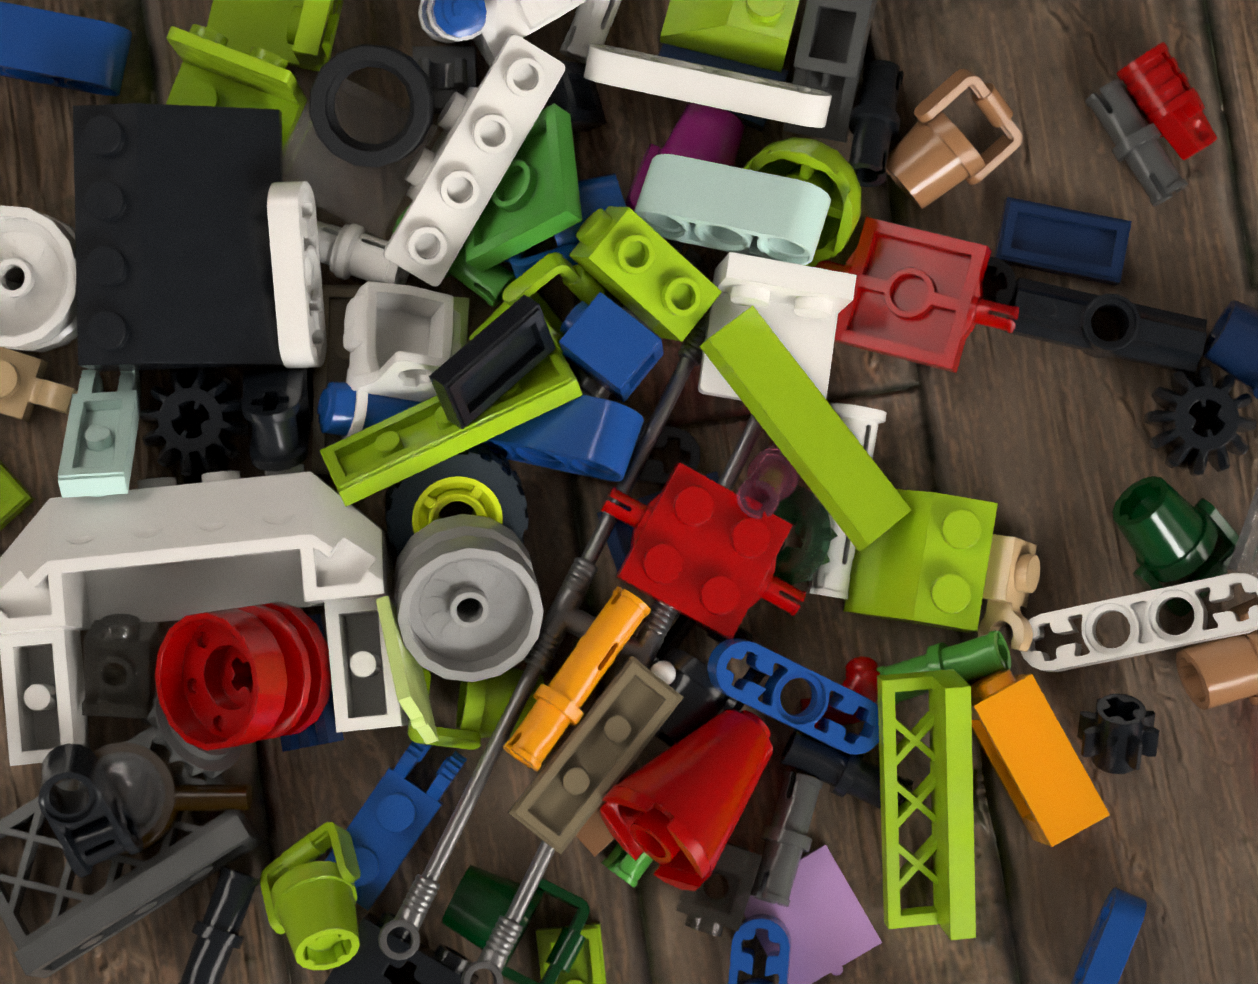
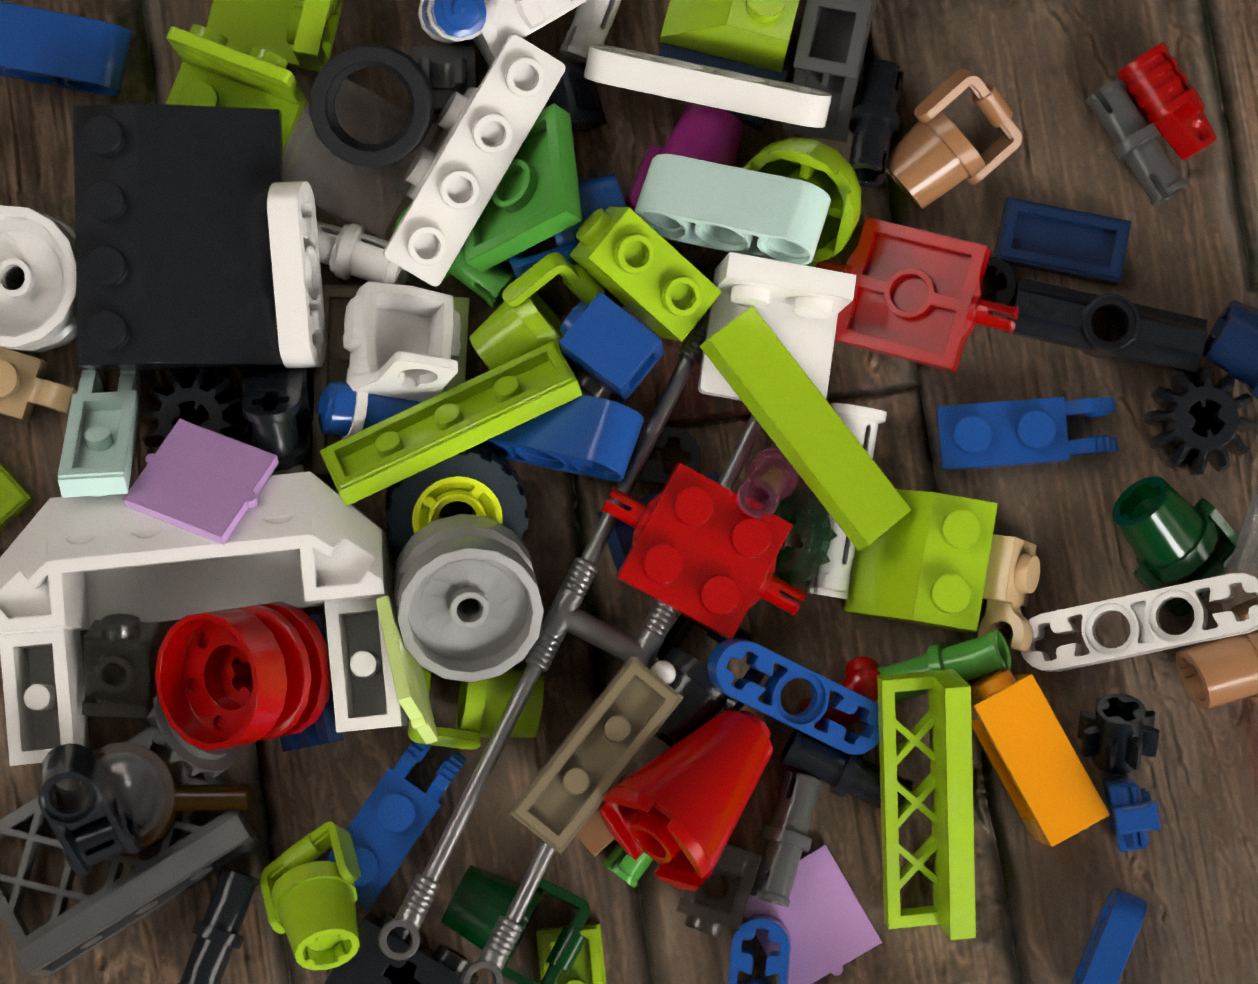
(201, 481): none -> lavender piece
(492, 362): black tile -> none
(576, 679): light orange pin -> none
(1017, 432): none -> blue hinge
(1130, 813): none -> blue hinge

